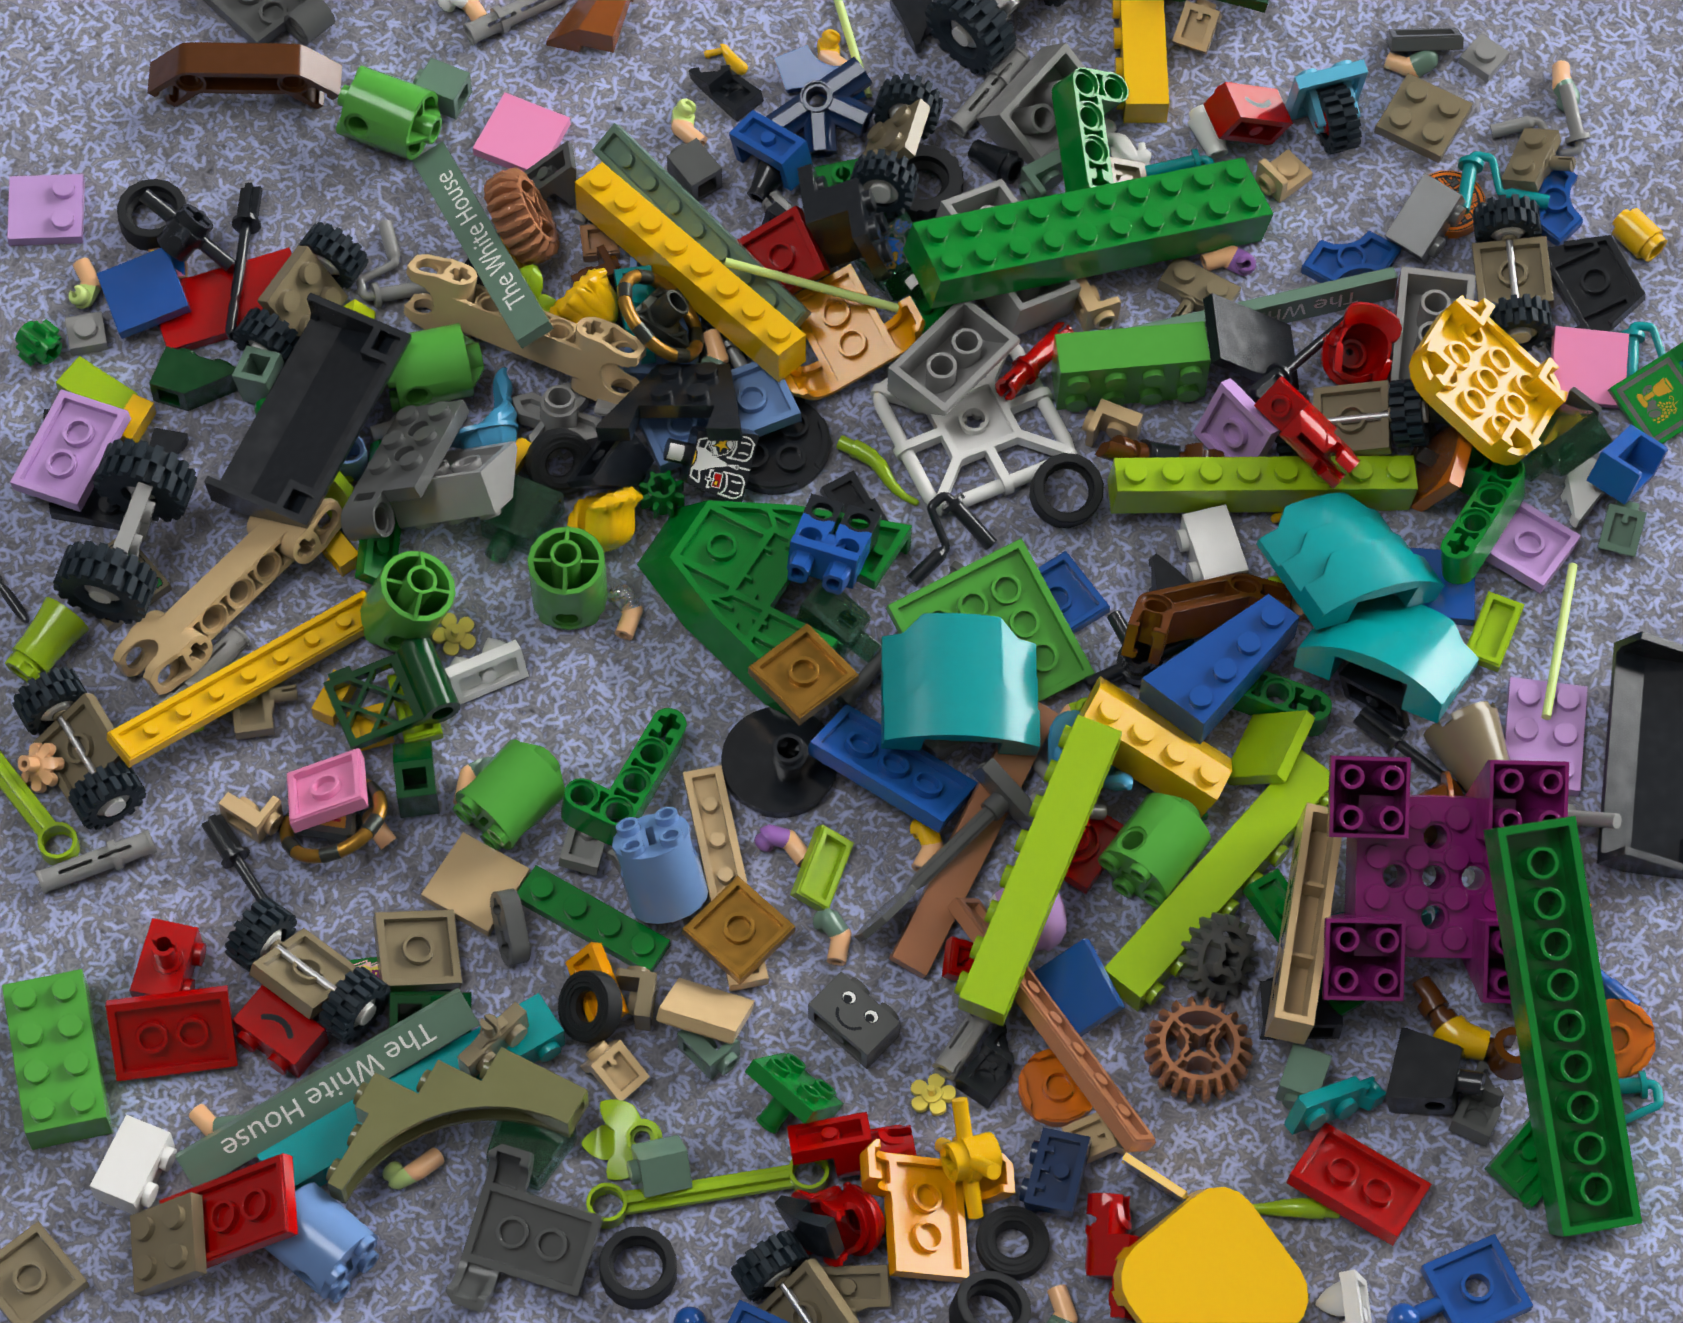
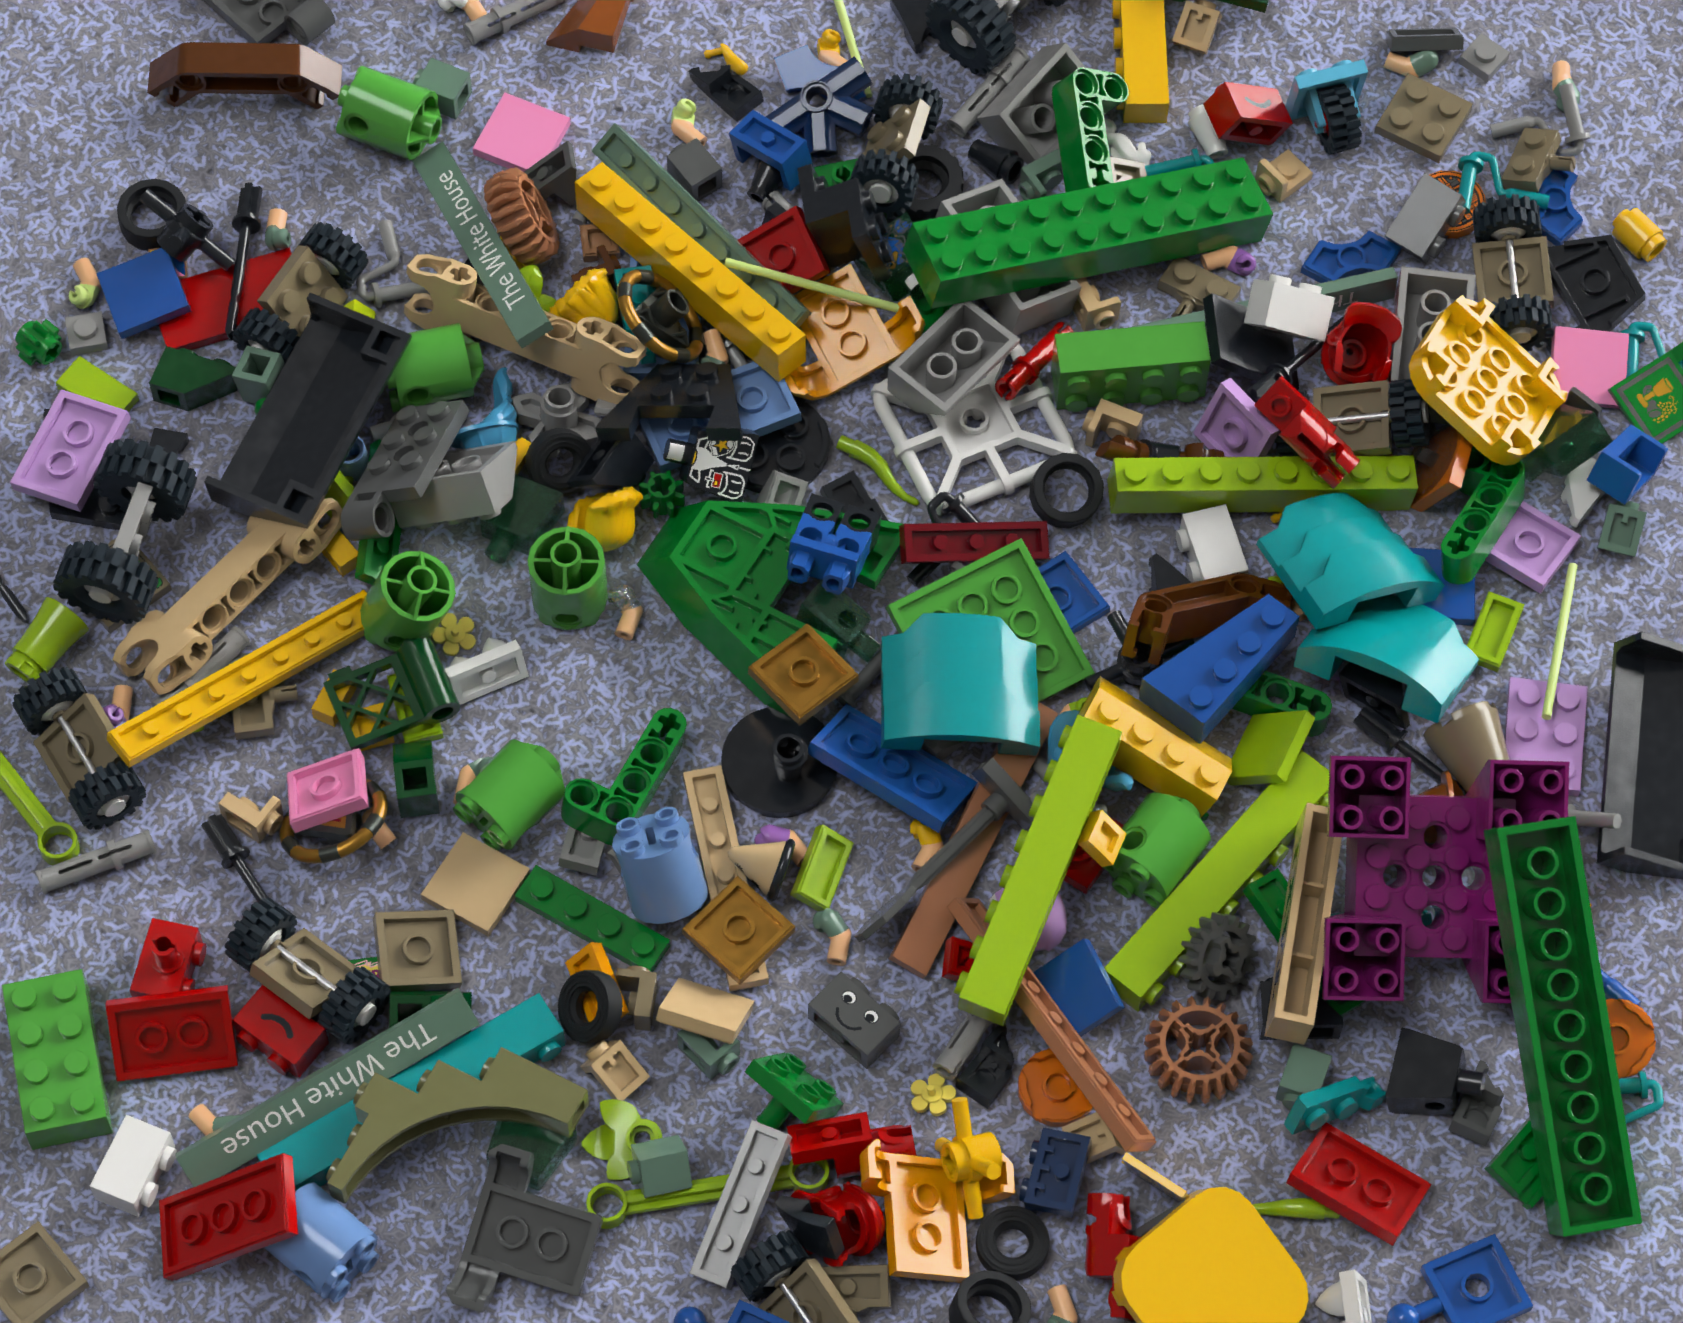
(39, 766): light nougat plant -> none
(46, 209): lavender plate -> none
(120, 709): none -> arm
(141, 413): yellow piece -> none
(168, 1244): dark tan plate -> none
(276, 235): none -> sand green arm
(418, 1169): arm -> none
(495, 1033): dark tan plate -> none
(510, 927): dark grey beam -> none
(638, 1298): black tyre -> none
(740, 1203): none -> light grey plate
(764, 864): none -> tan hat
(783, 490): none -> light grey slope
(969, 541): none -> dark red plate
(1101, 838): none -> yellow plate
(1289, 309): none -> white brick
(1471, 1038): reddish brown piece -> none

